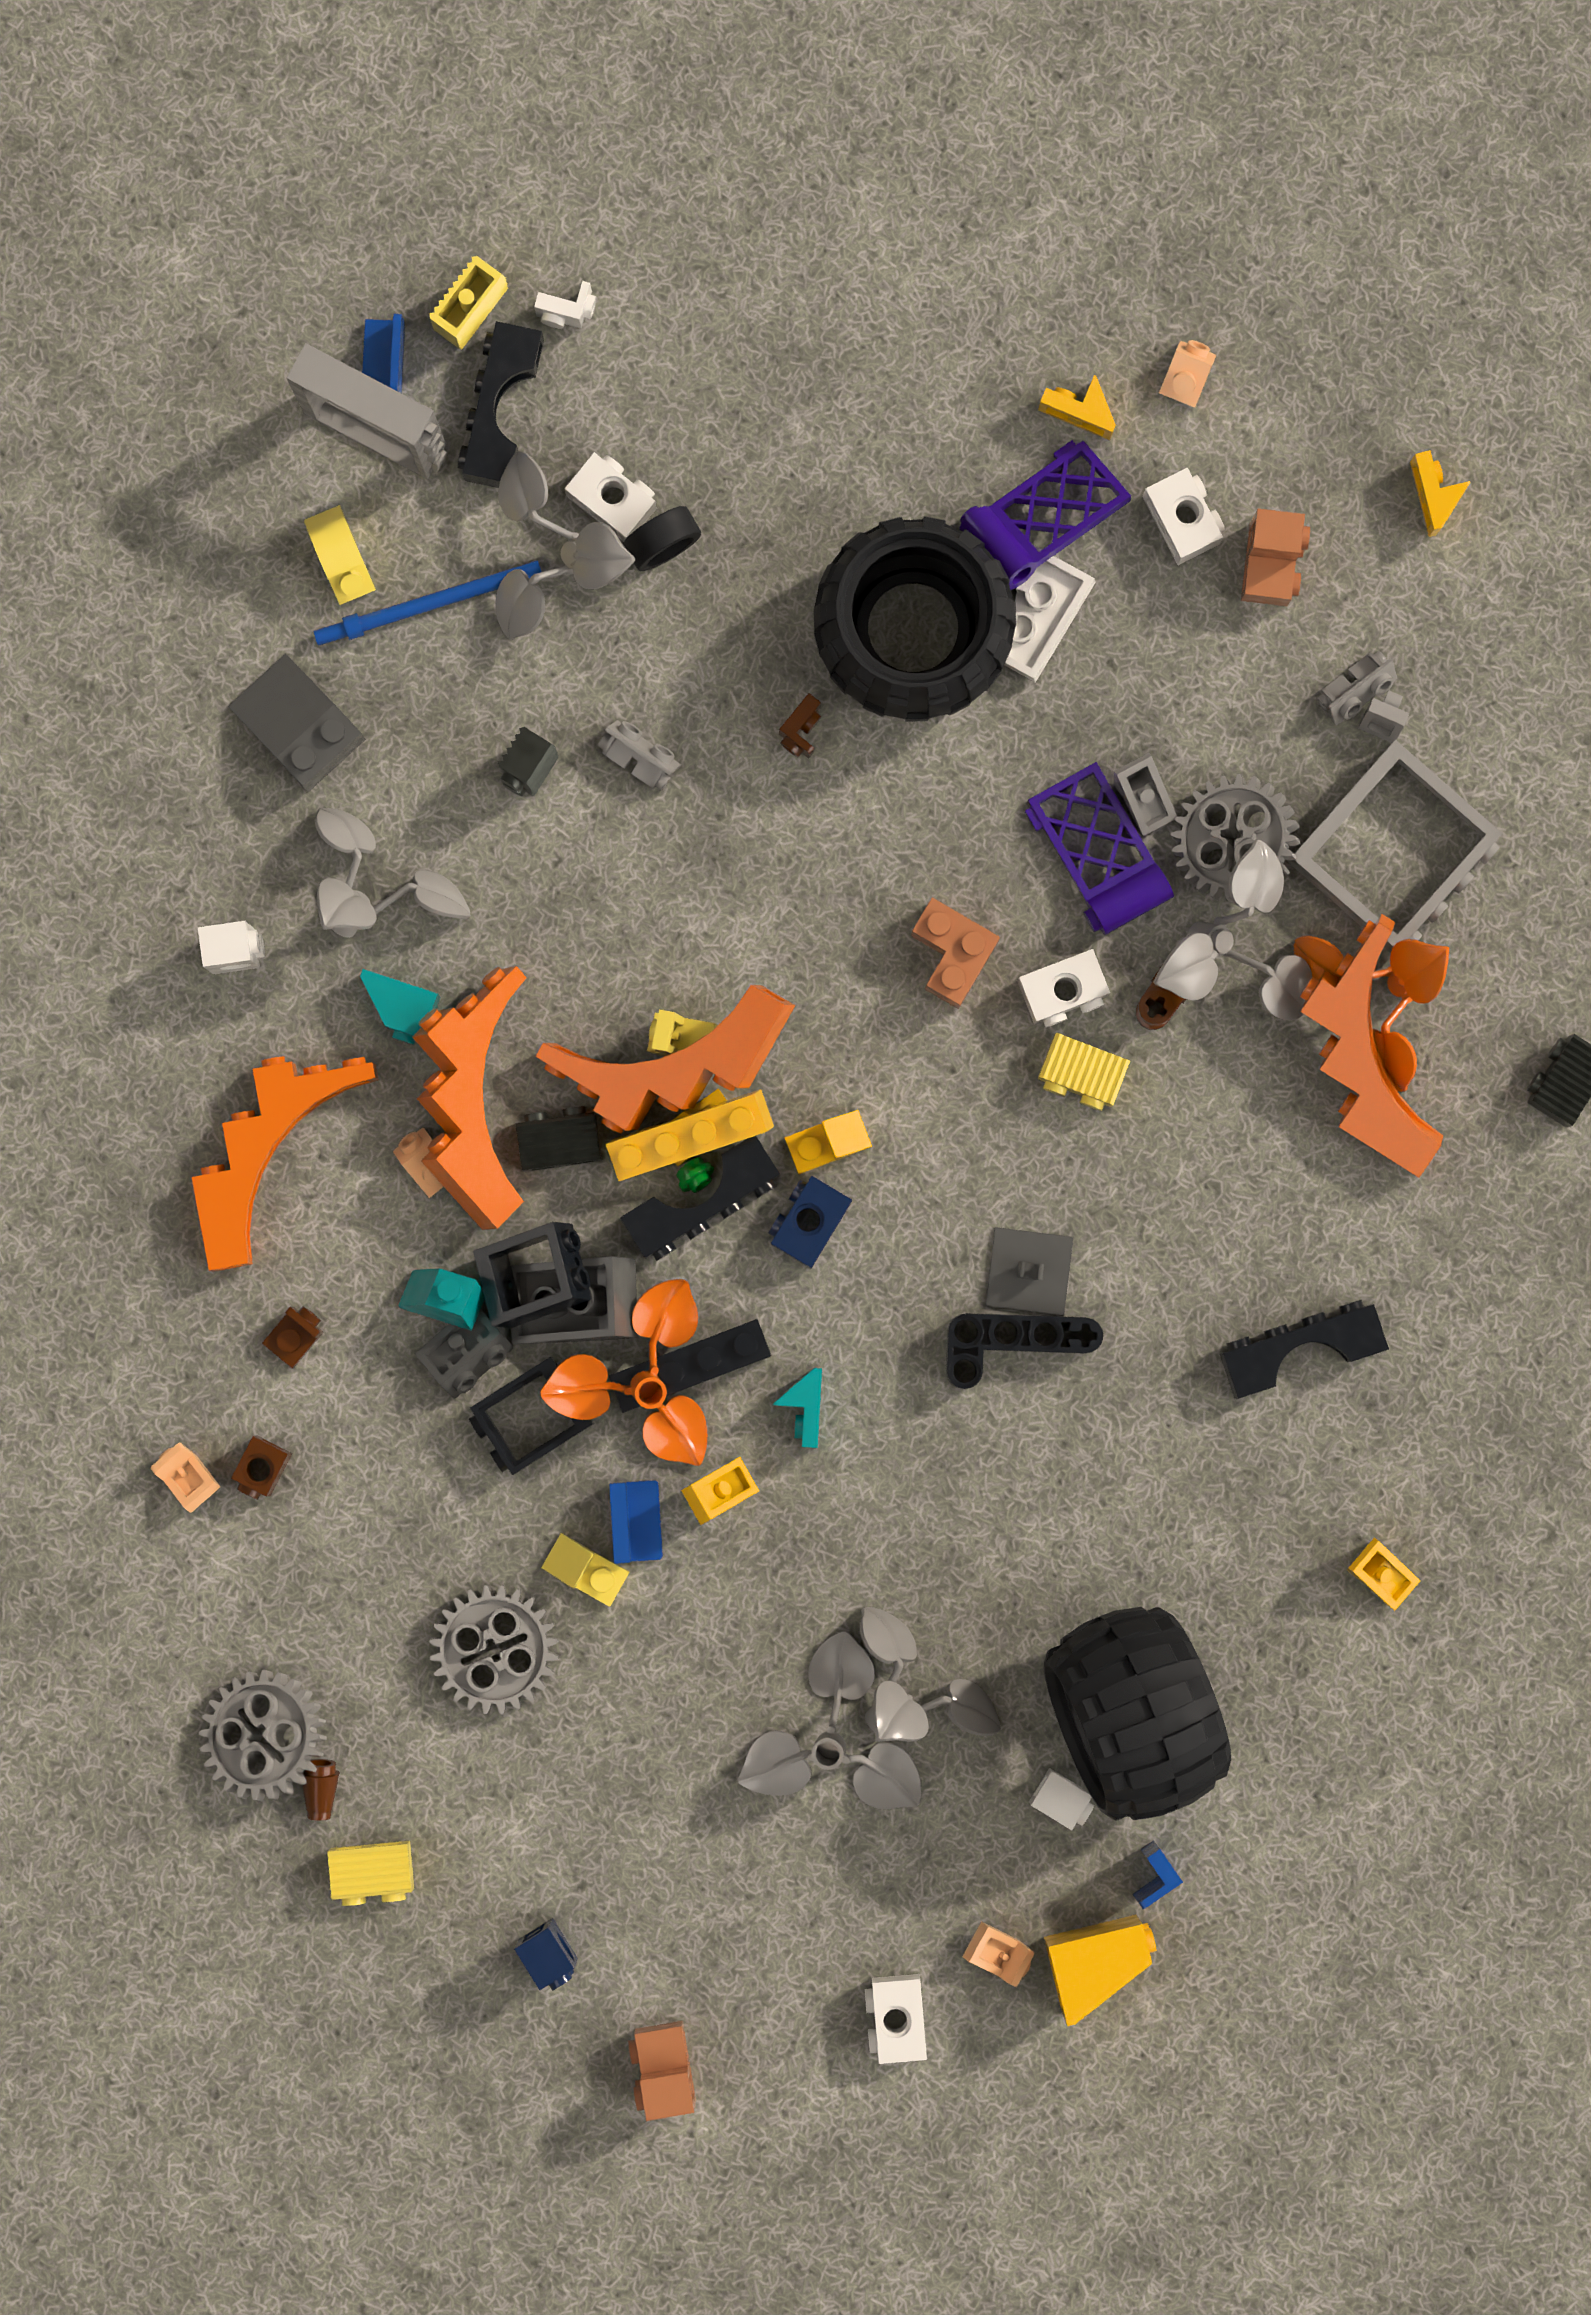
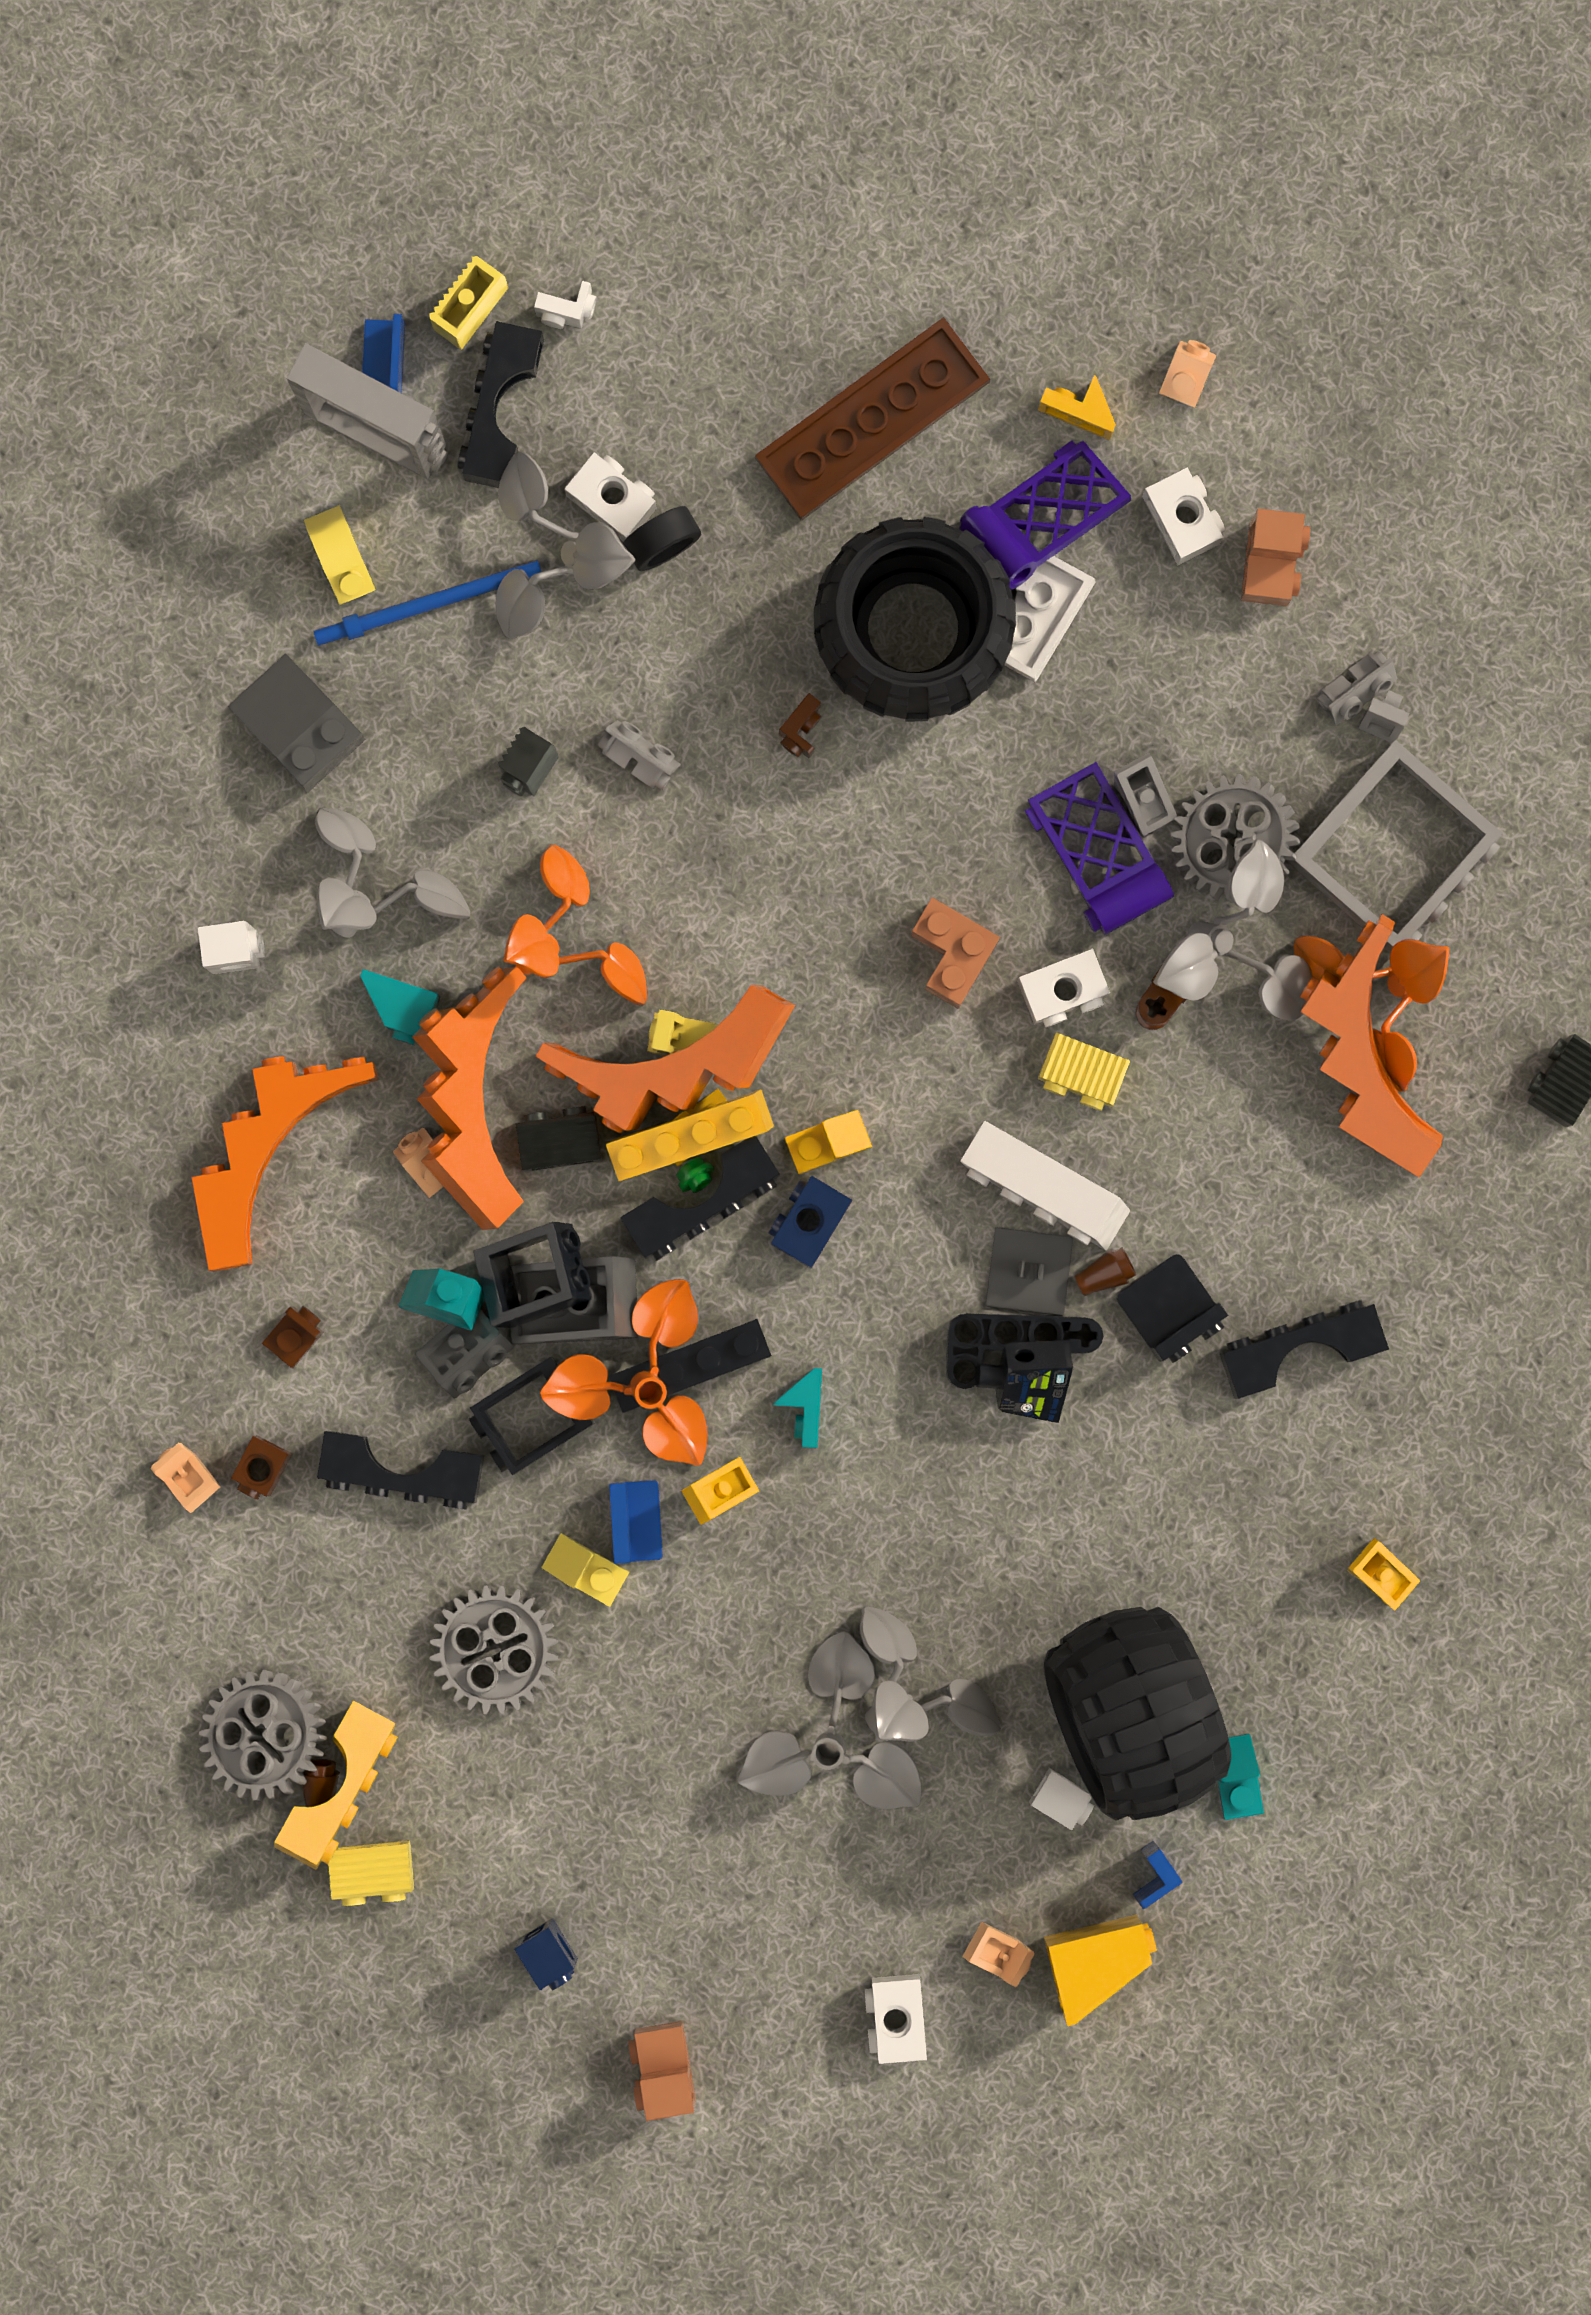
(311, 1830): none -> yellow arch
(349, 1460): none -> black arch
(537, 951): none -> orange plant
(872, 418): none -> reddish brown plate
(1030, 1378): none -> torso
(1046, 1185): none -> white wedge
(1106, 1272): none -> reddish brown cone
(1171, 1309): none -> black bracket
(1241, 1789): none -> teal slope
(1435, 501): yellow slope -> none

